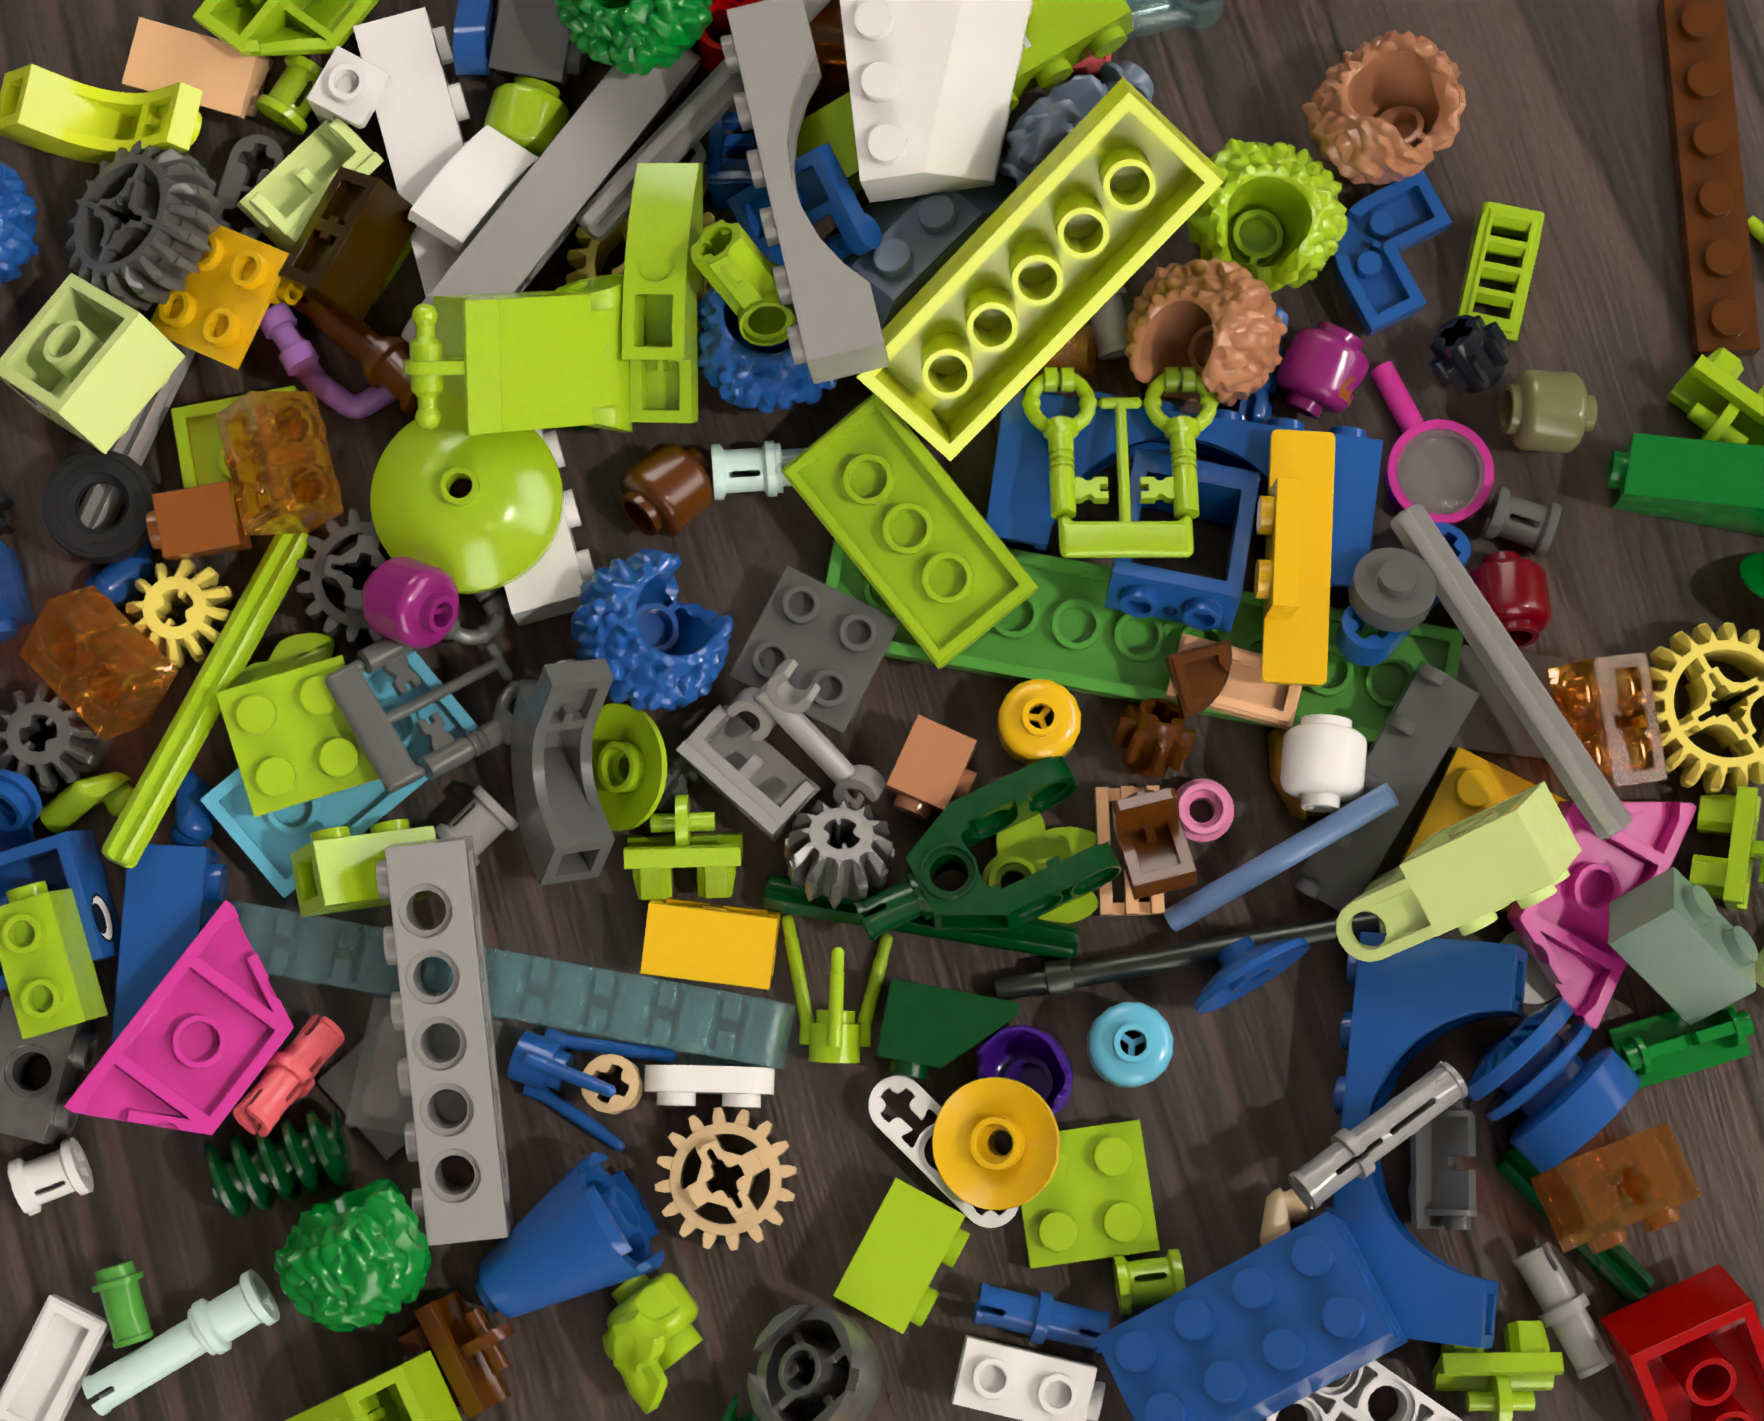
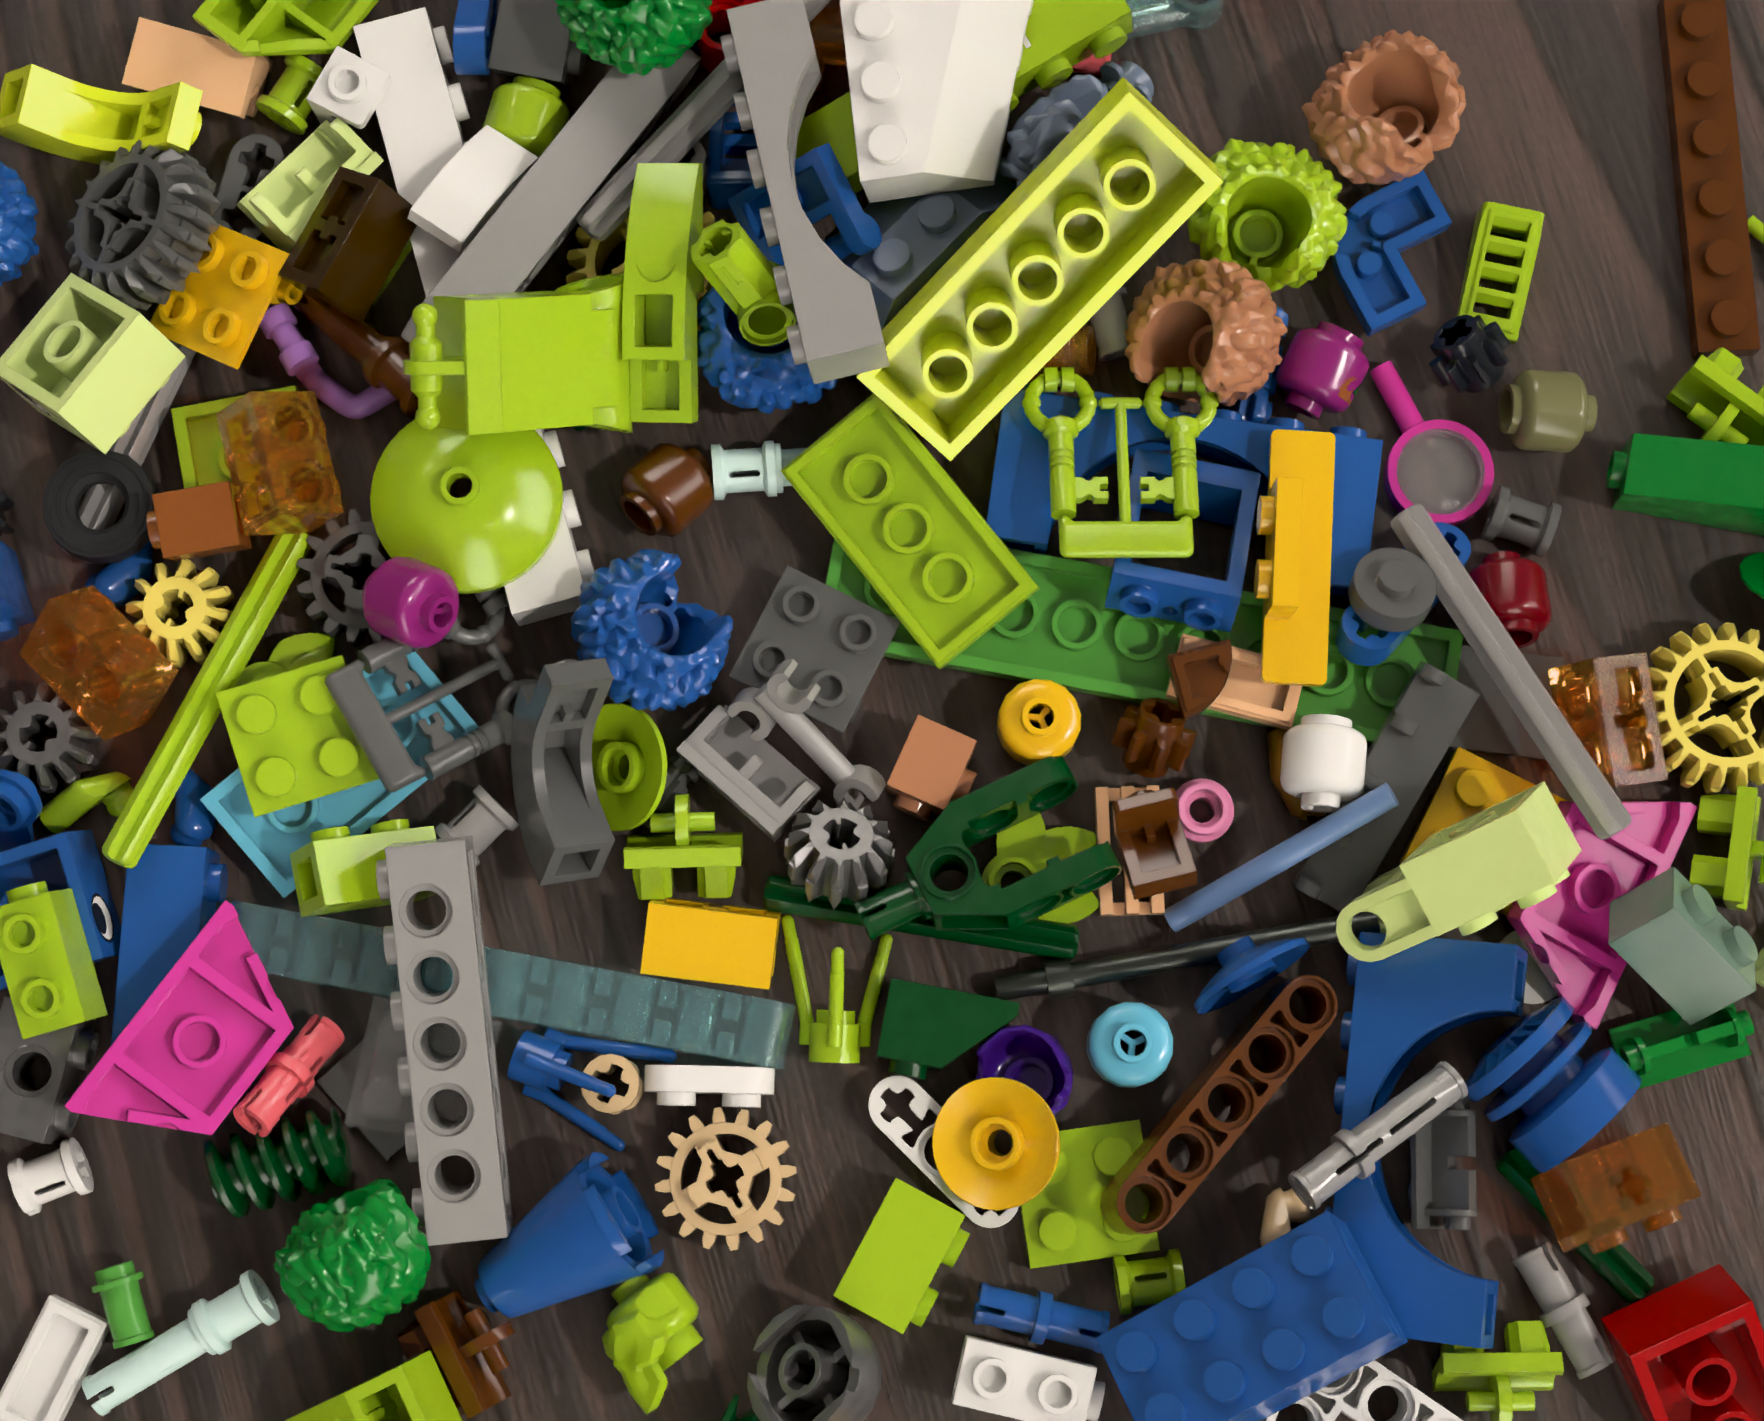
(1247, 1092): none -> reddish brown beam

